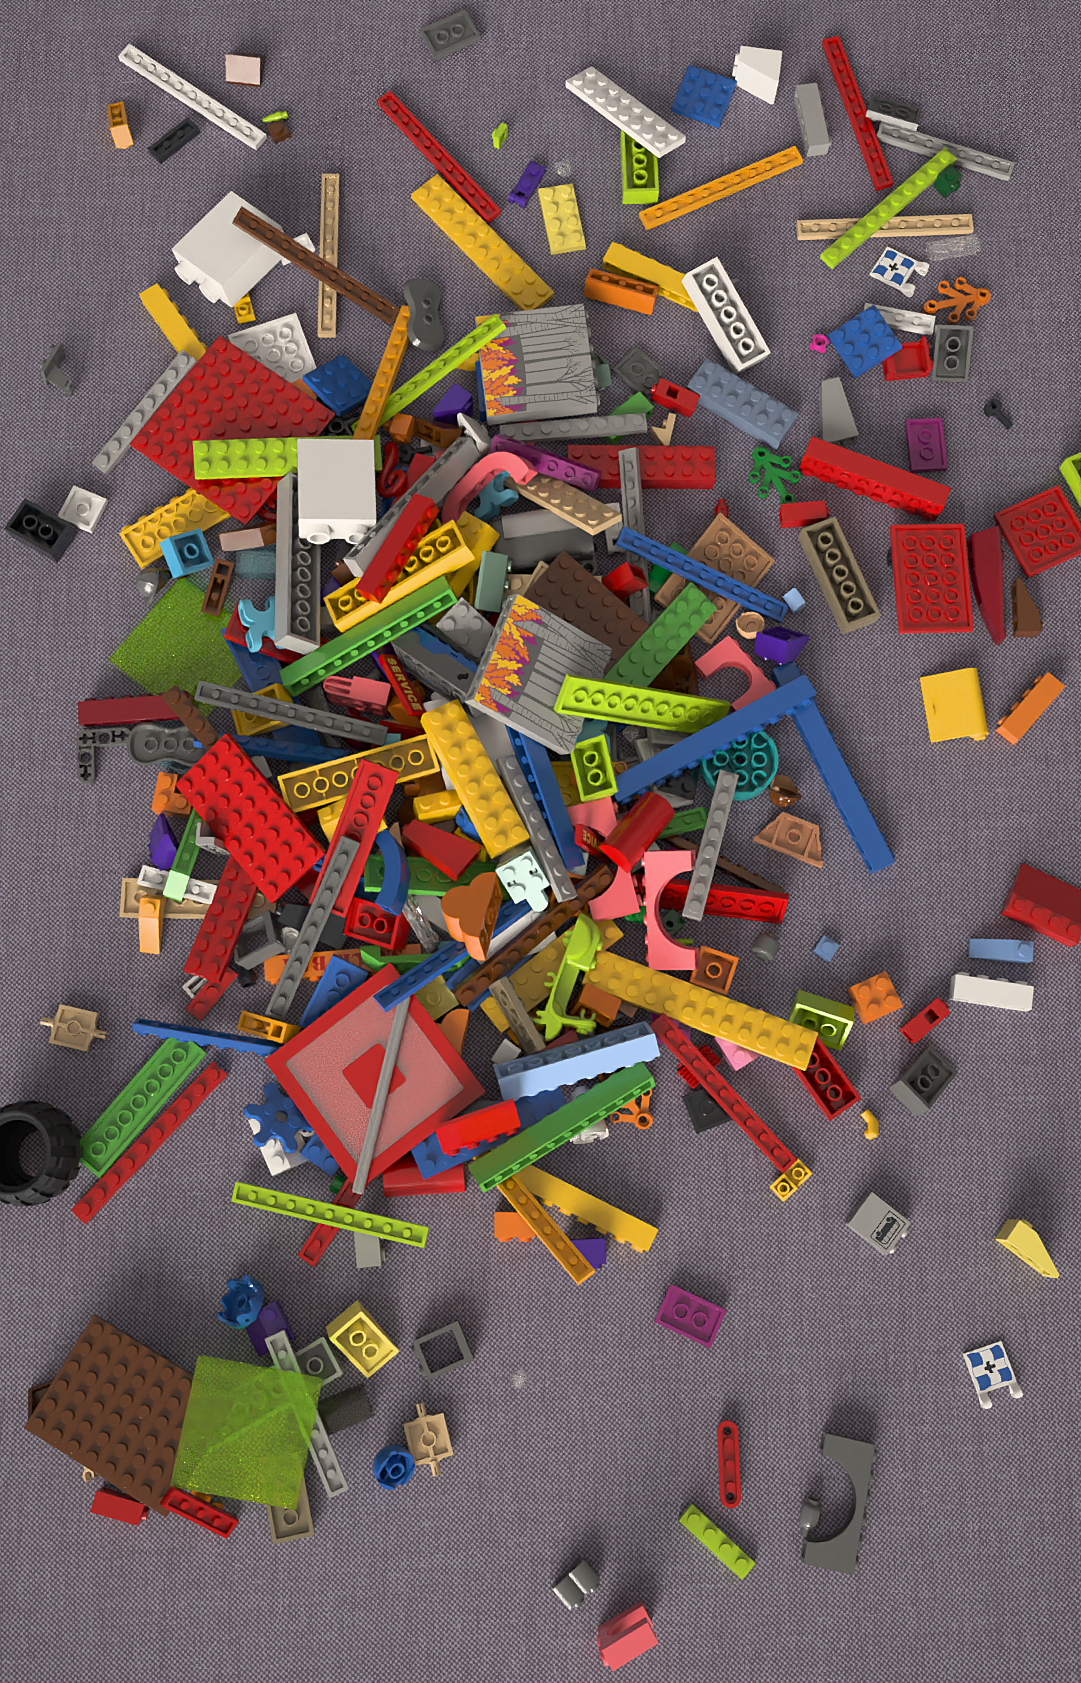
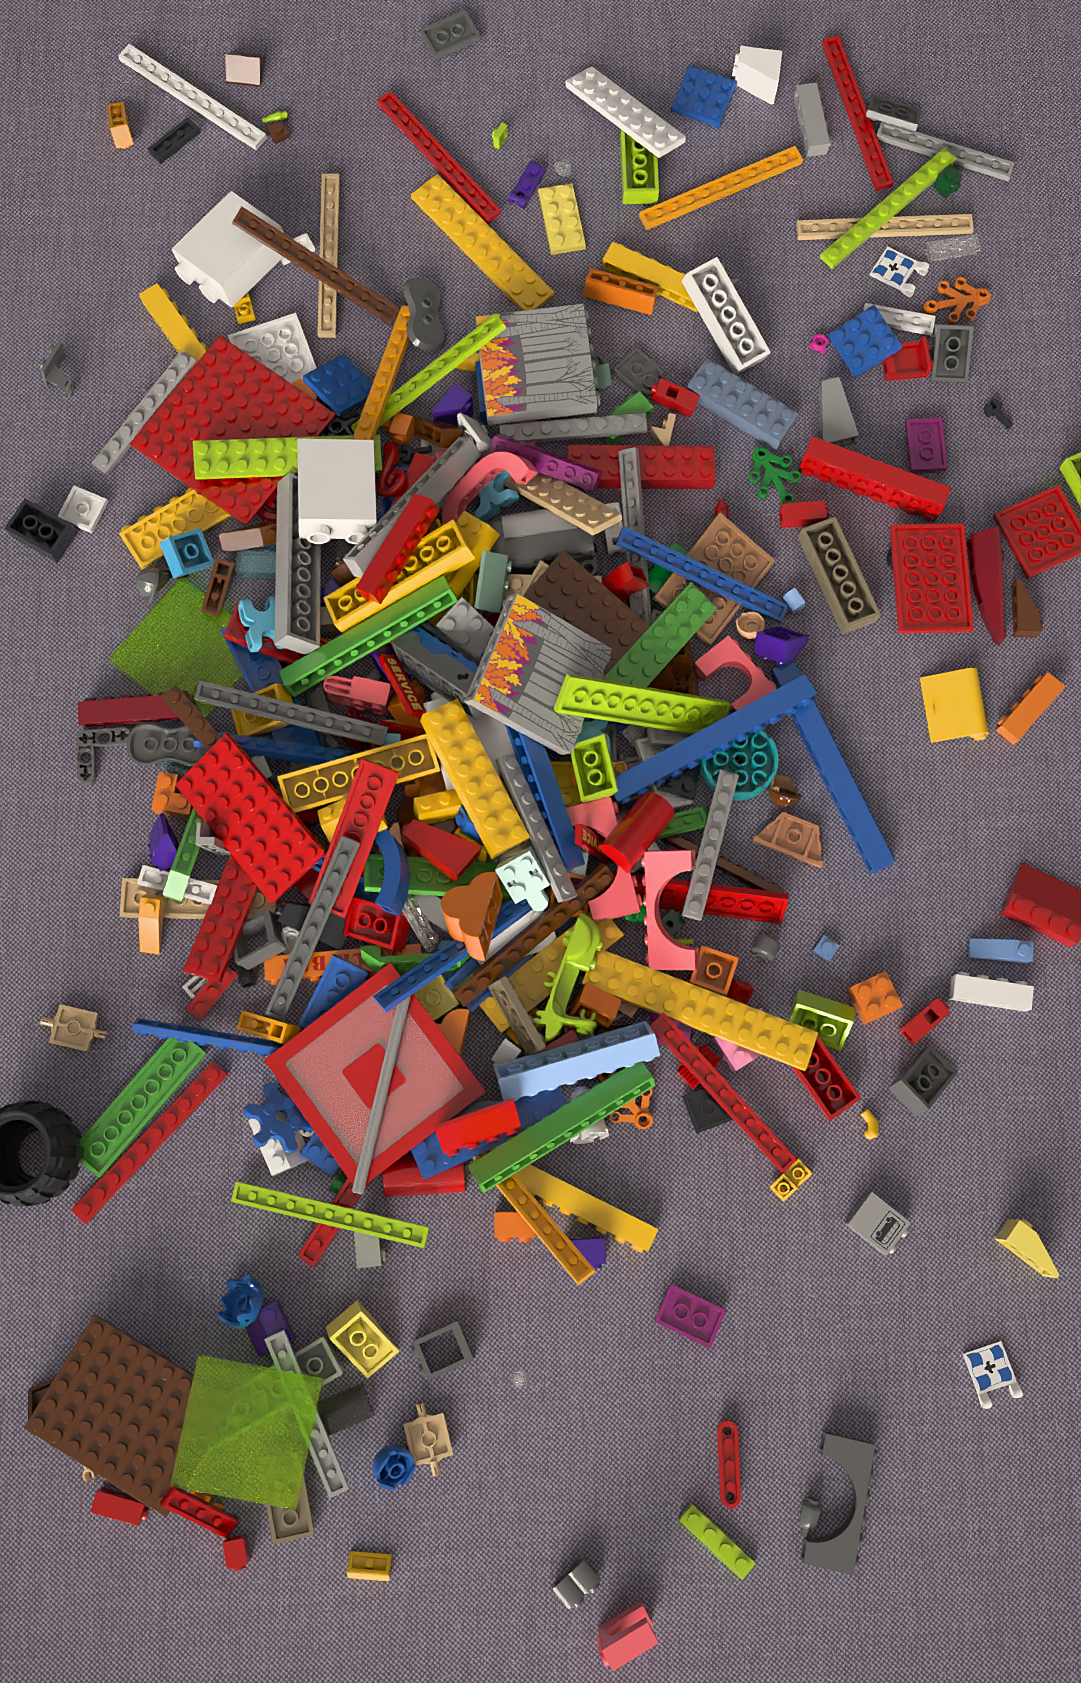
(236, 1552): none -> red brick
(369, 1566): none -> yellow slope
(740, 991): none -> red slope

